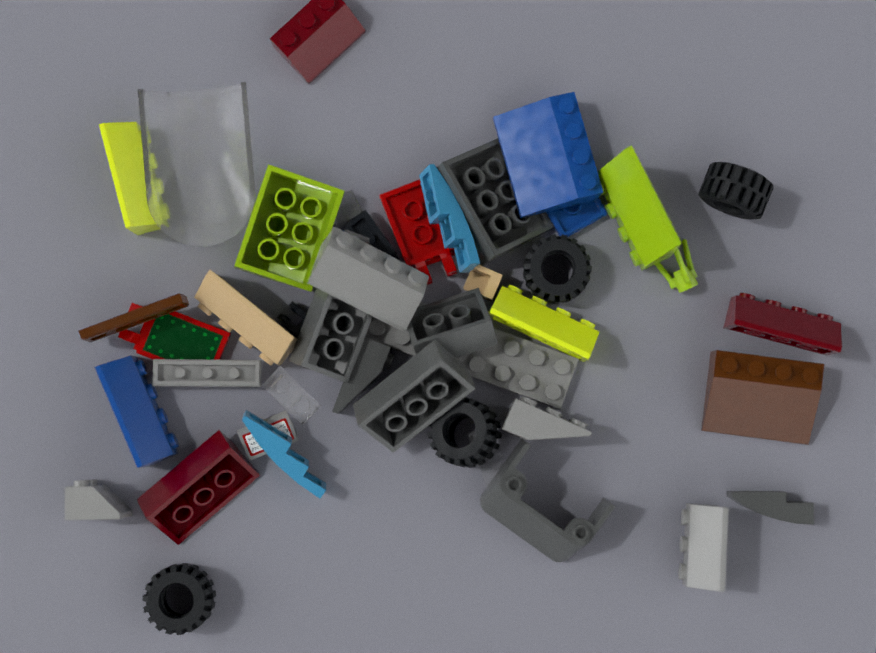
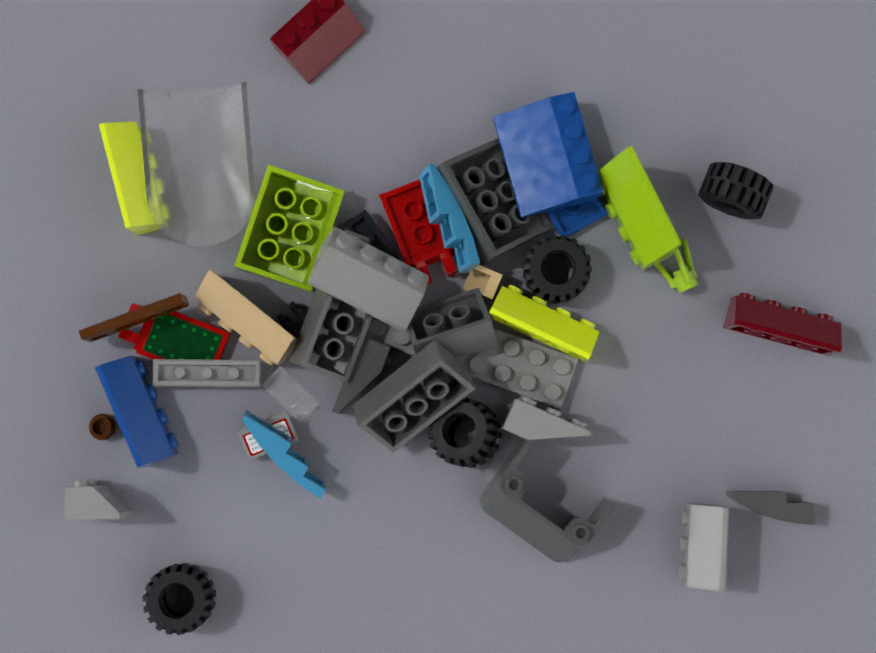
(102, 426): none -> reddish brown plate
(197, 487): dark red slope -> none
(761, 396): reddish brown slope -> none

